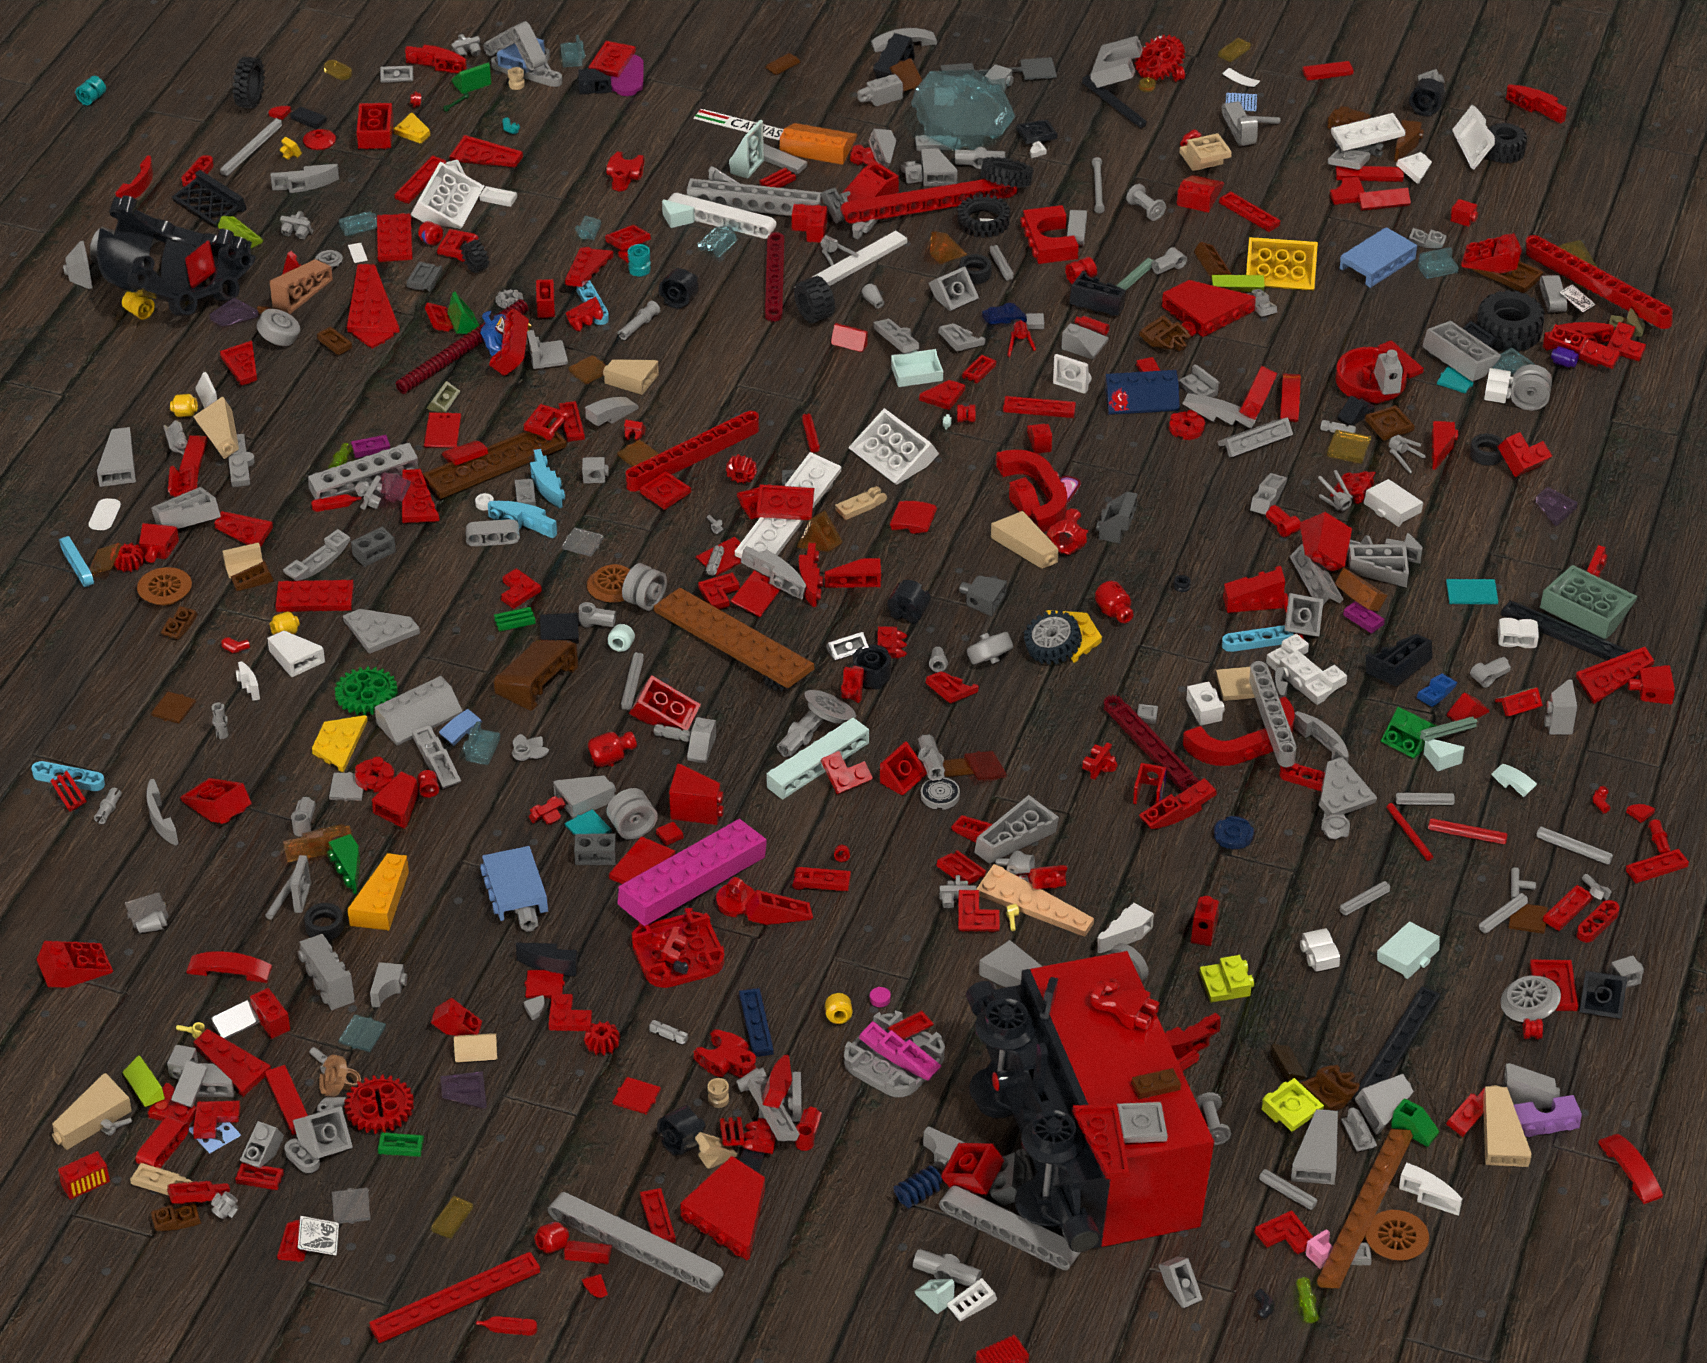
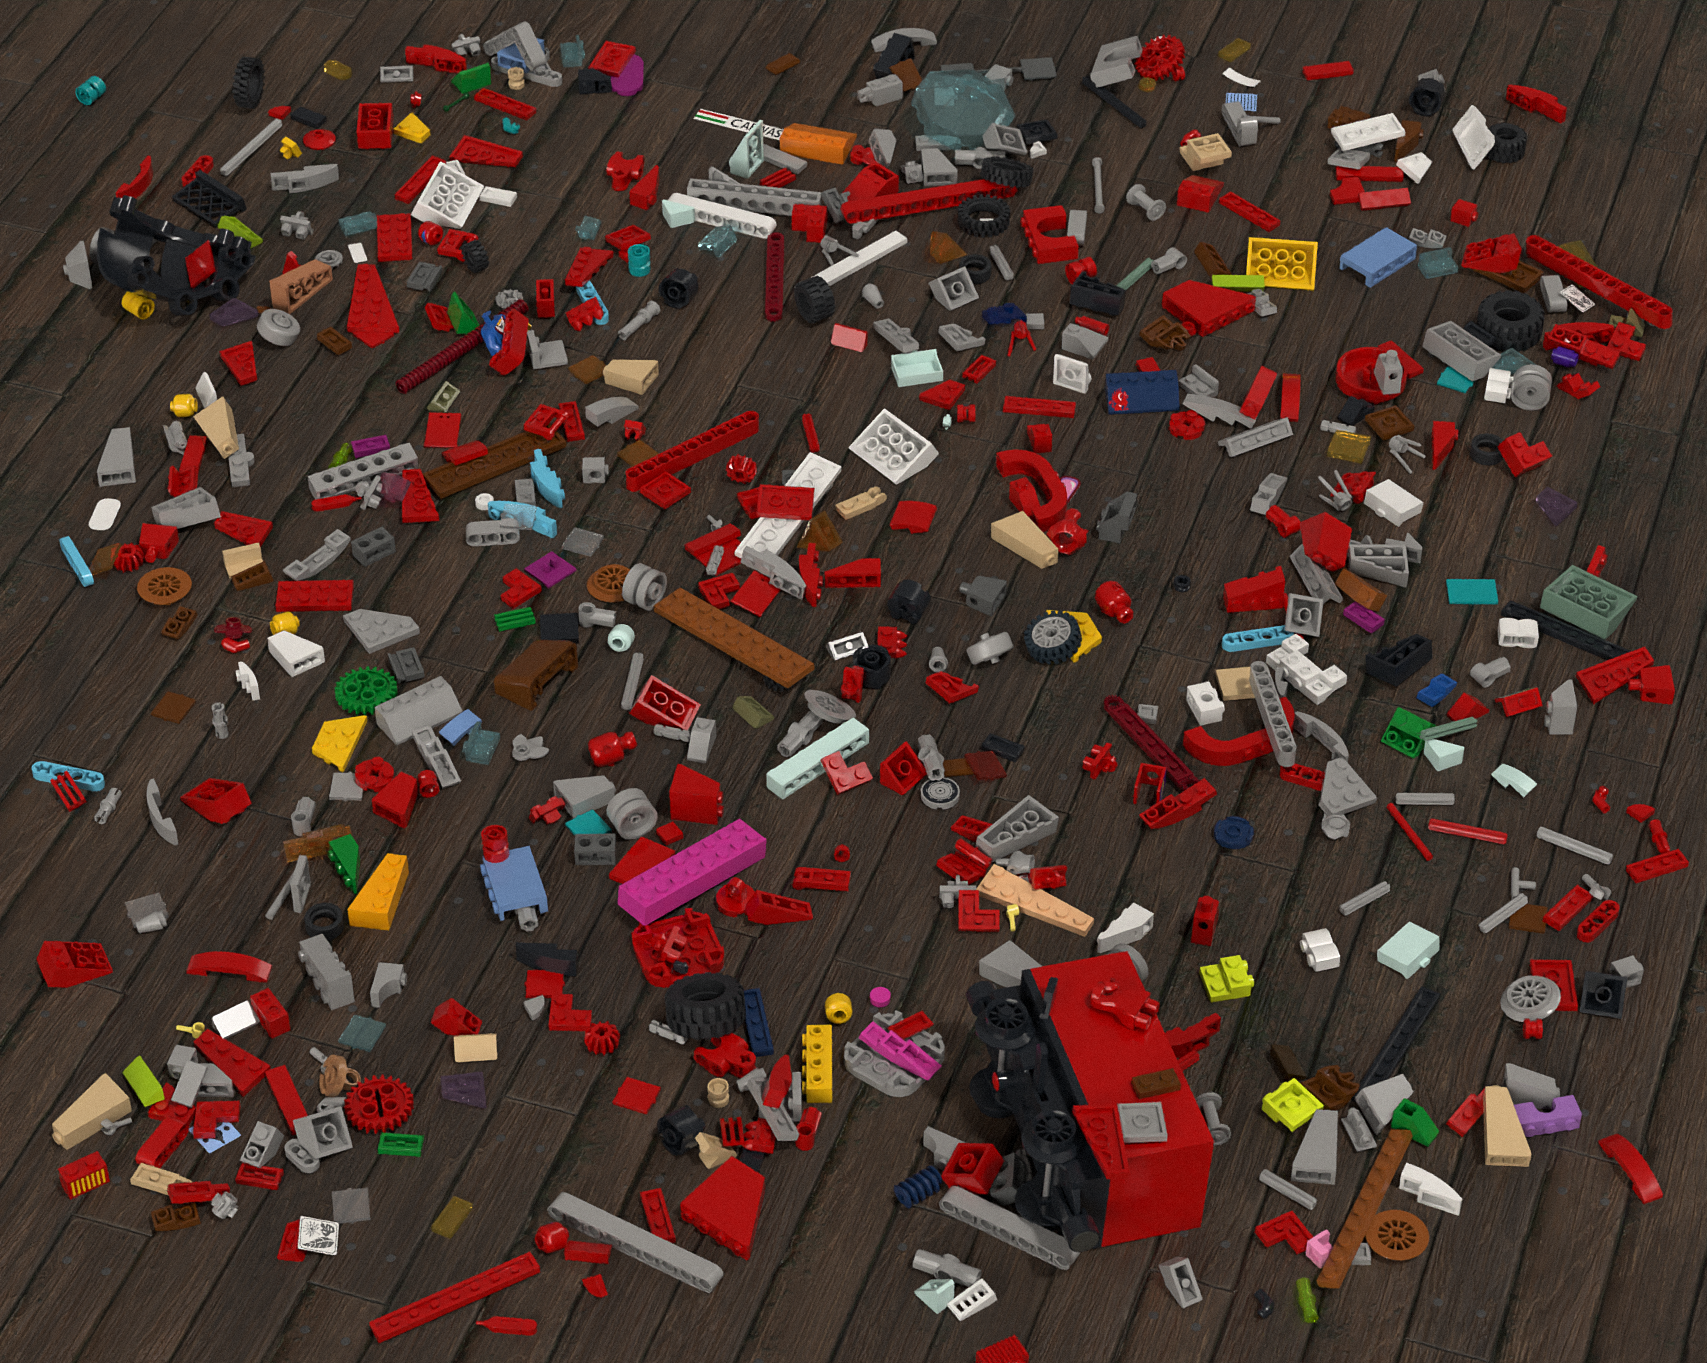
(233, 628): none -> dark red plate
(406, 665): none -> dark grey plate
(495, 843): none -> red wheel
(505, 104): none -> red tile
(518, 516): none -> clear piece
(550, 569): none -> magenta piece
(645, 191): none -> red slope
(705, 1006): none -> black tyre
(712, 539): none -> red tile
(752, 711): none -> olive slope
(819, 1063): none -> yellow brick
(973, 854): none -> red axle
(1003, 747): none -> black tile
(1004, 139): none -> light grey slope
(1576, 387): none -> red slope

